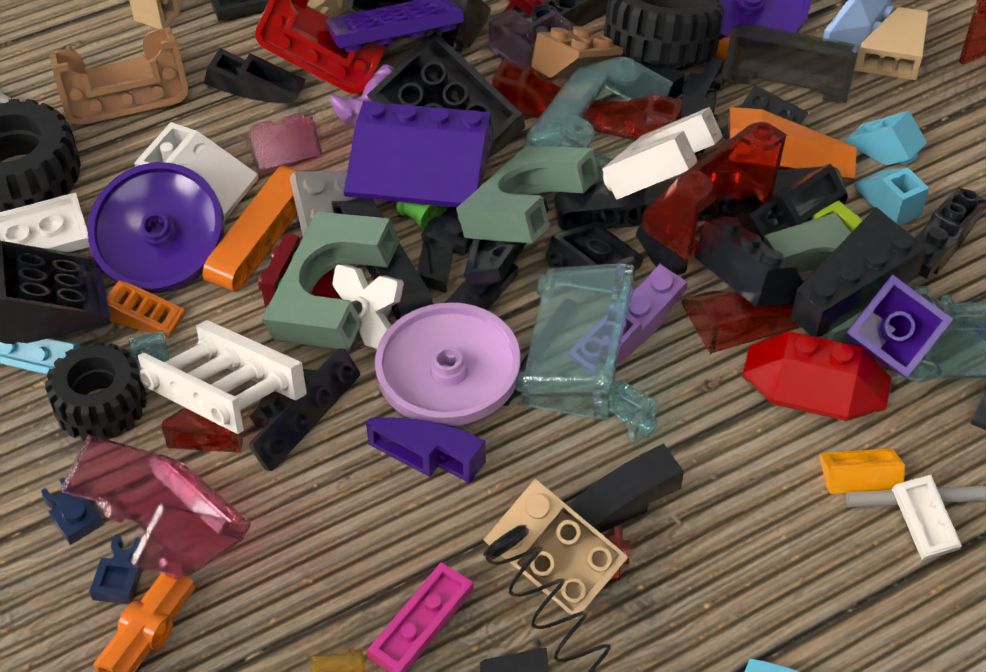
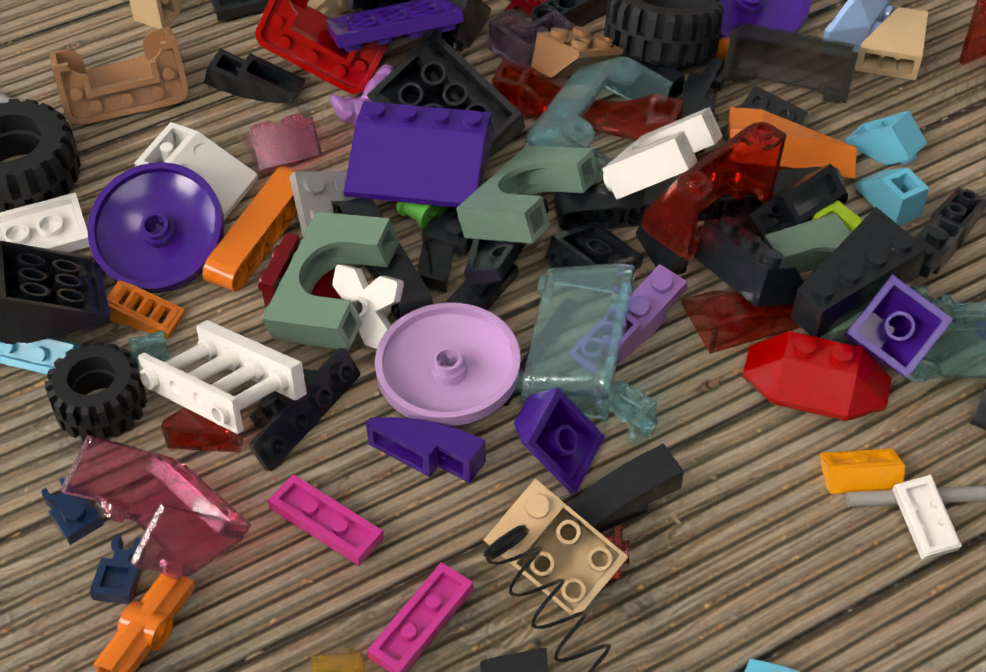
(326, 519): none -> dark pink plate
(559, 436): none -> dark purple slope

